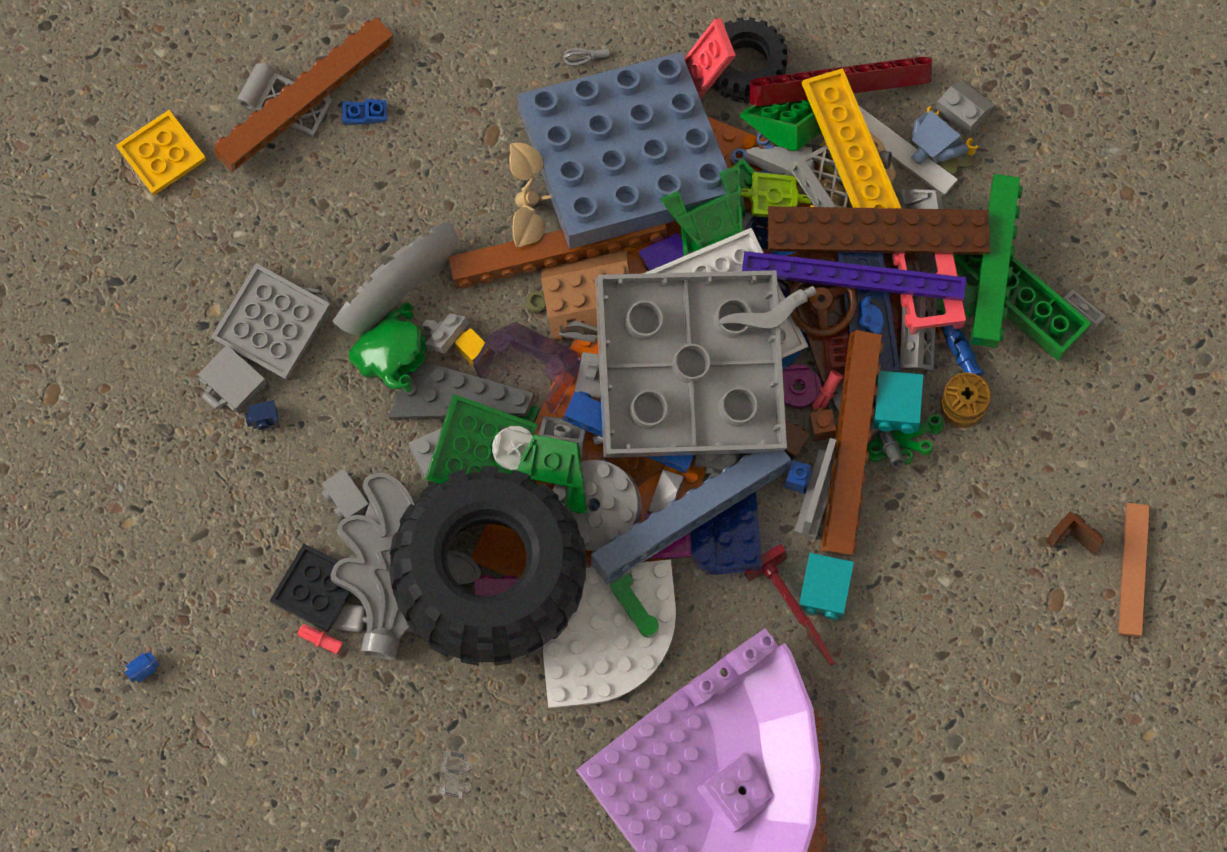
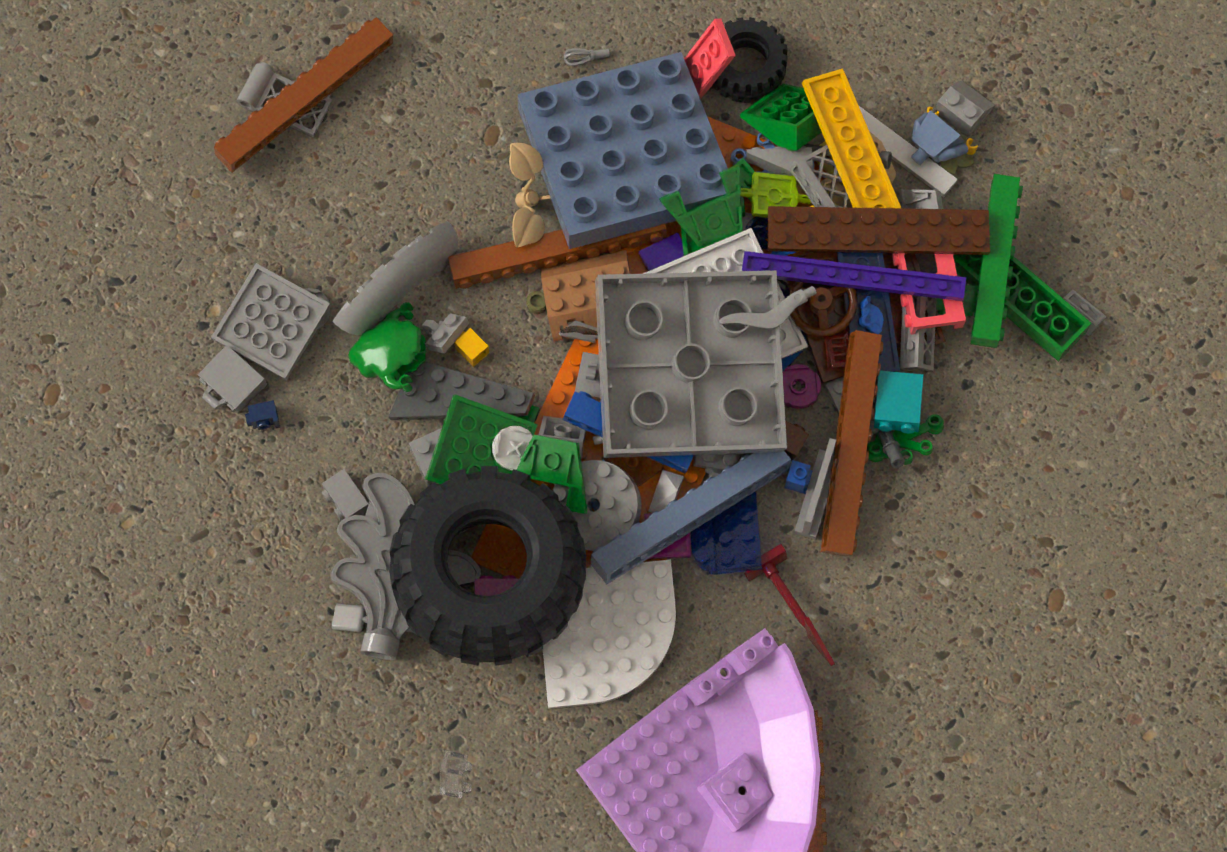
(141, 667): blue brick -> none
(161, 152): yellow plate -> none
(310, 591): black plate -> none
(320, 639): coral axle -> none
(365, 112): blue slope -> none
(561, 361): windscreen -> none
(645, 623): green leg -> none
(822, 424): dark orange brick -> none
(825, 586): teal brick -> none
(828, 390): coral axle -> none
(860, 77): dark red beam -> none
(957, 408): pearl gold wheel -> none
(962, 351): blue piece -> none
(1076, 527): reddish brown bracket -> none
(1133, 570): nougat tile -> none

